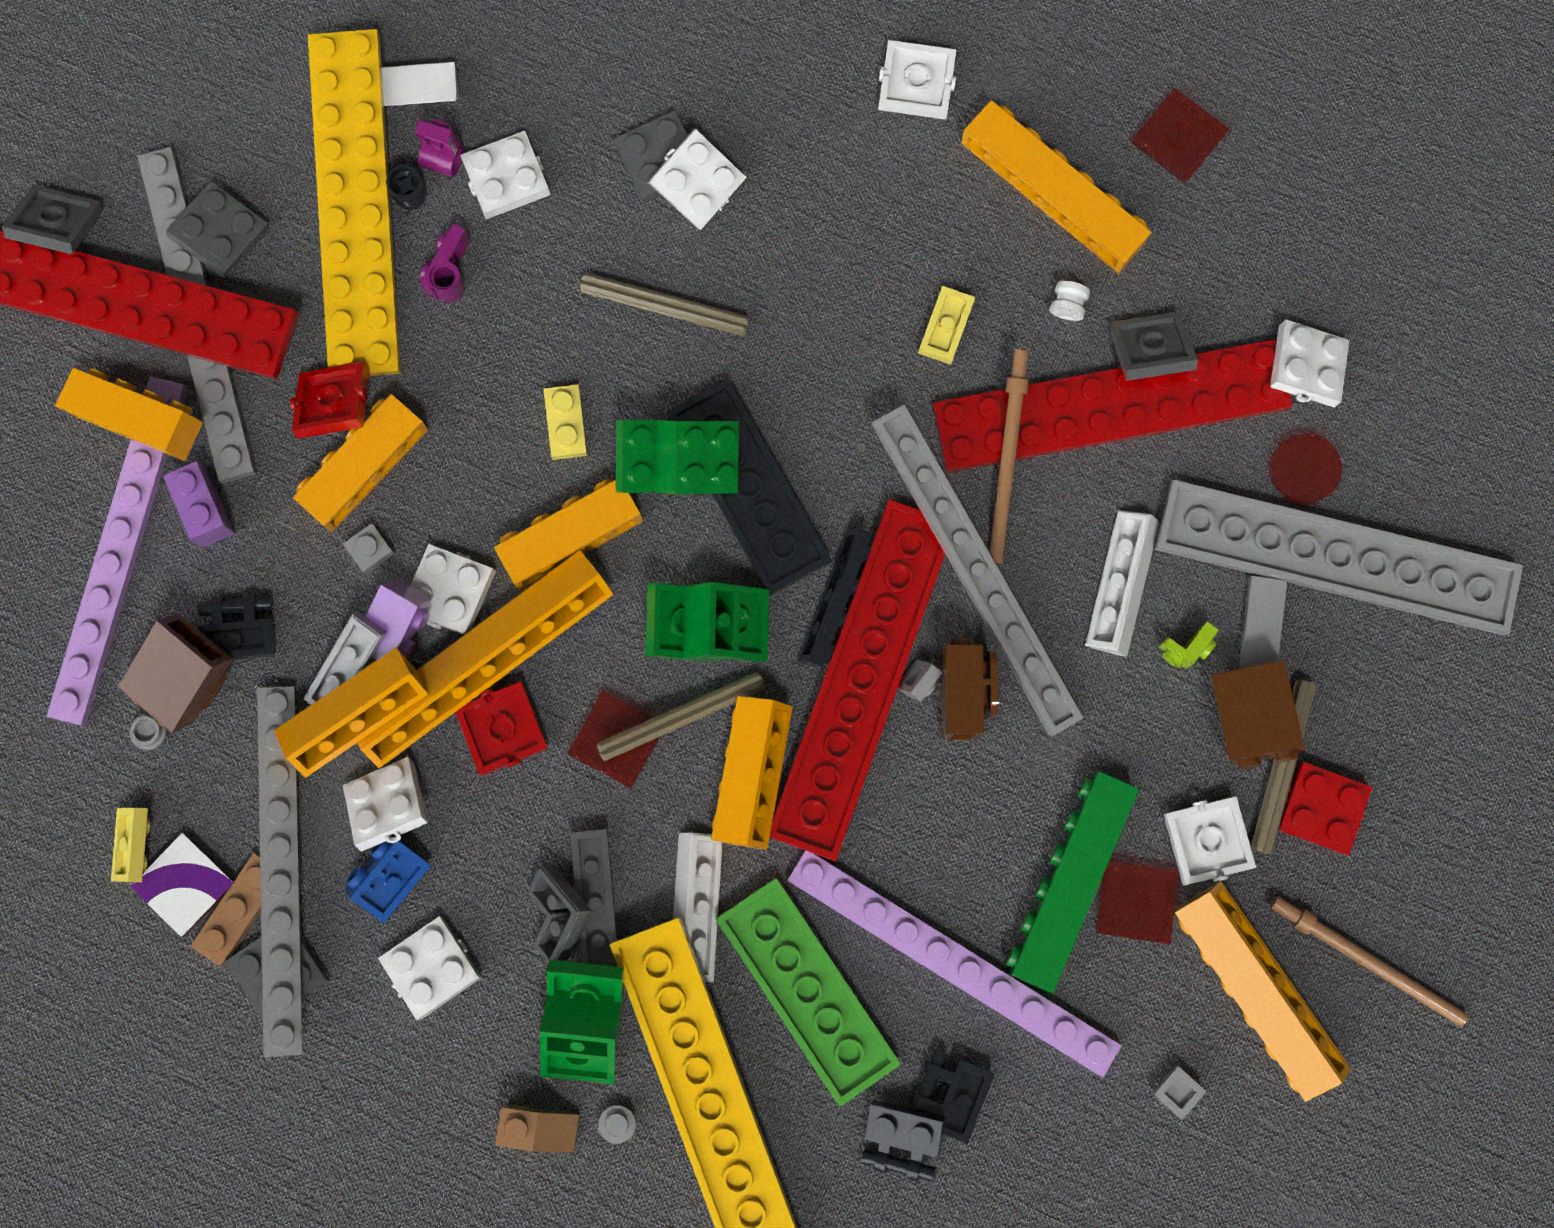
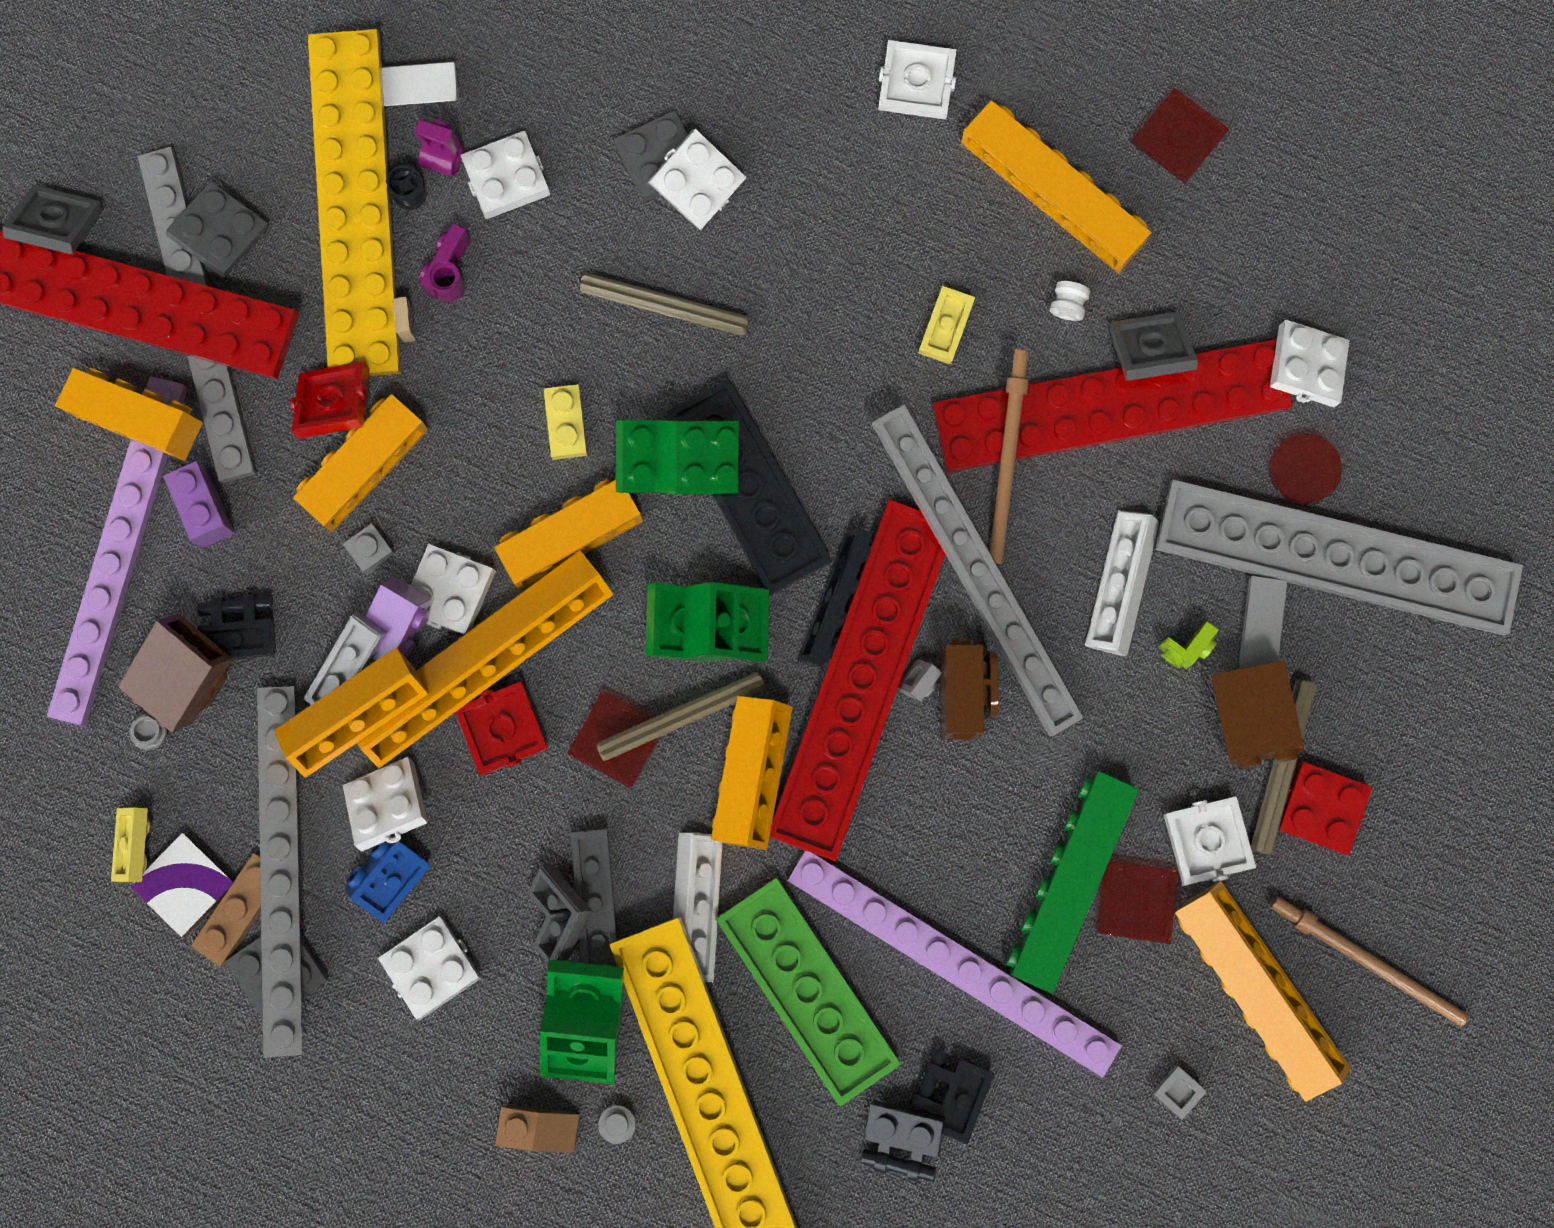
(404, 319): none -> tan tile

